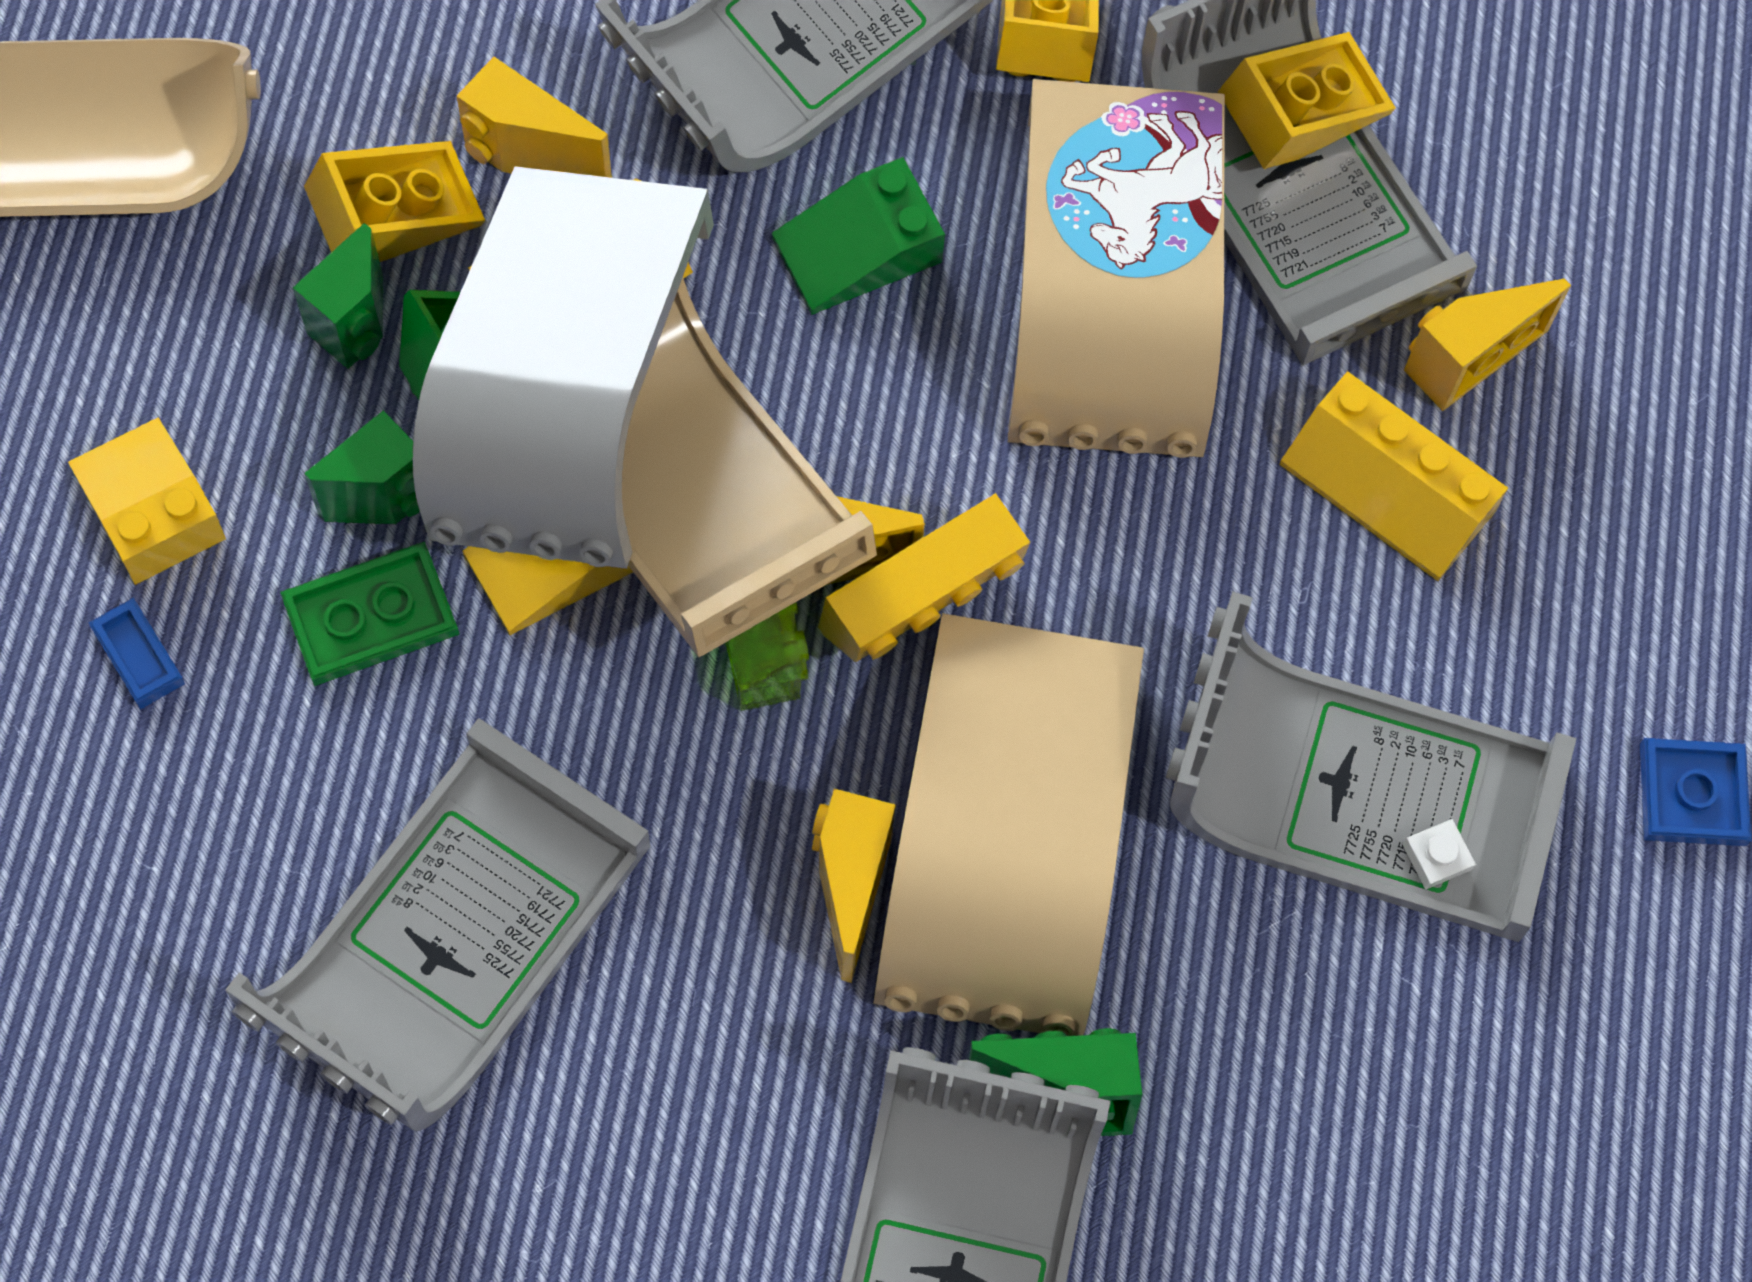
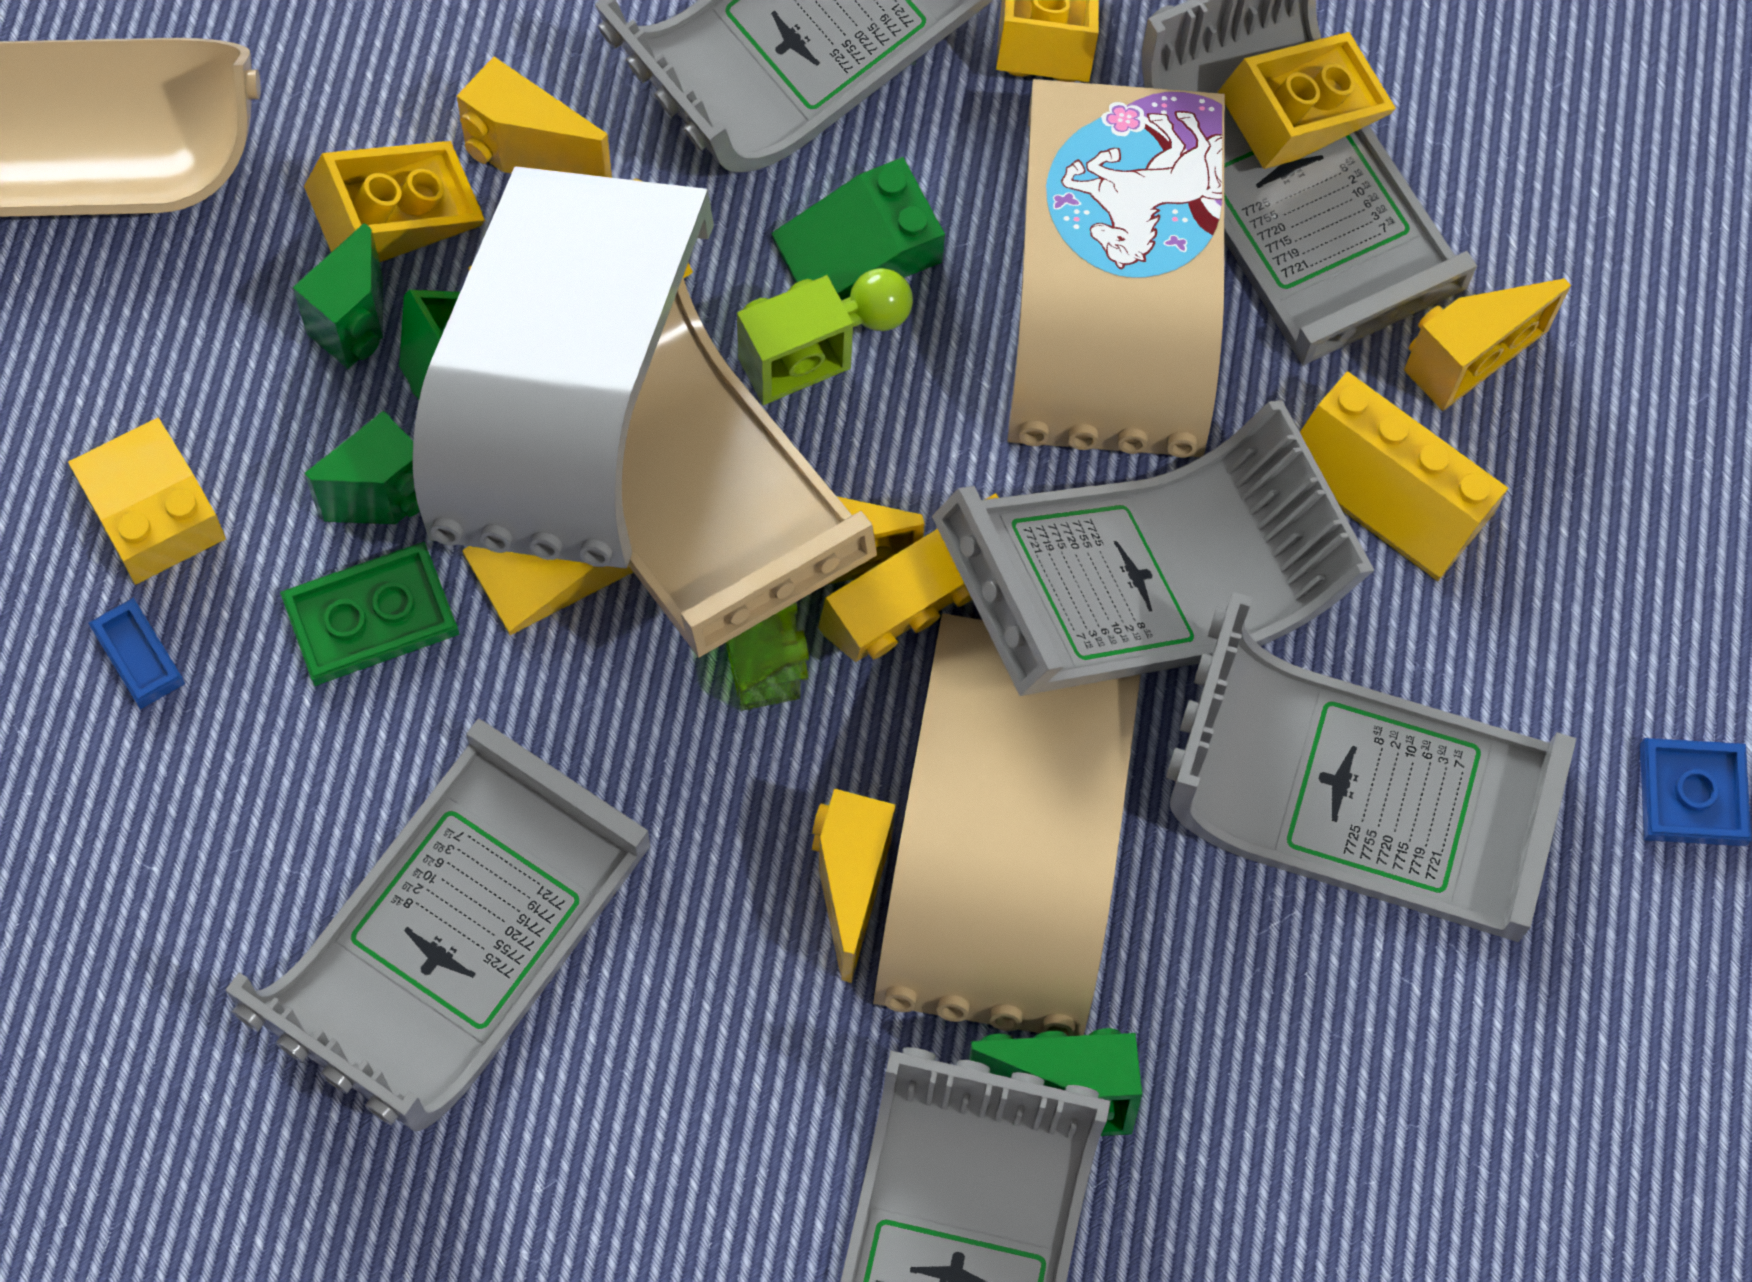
(809, 330): none -> lime brick
(1133, 570): none -> light grey panel
(1438, 854): white plate -> none

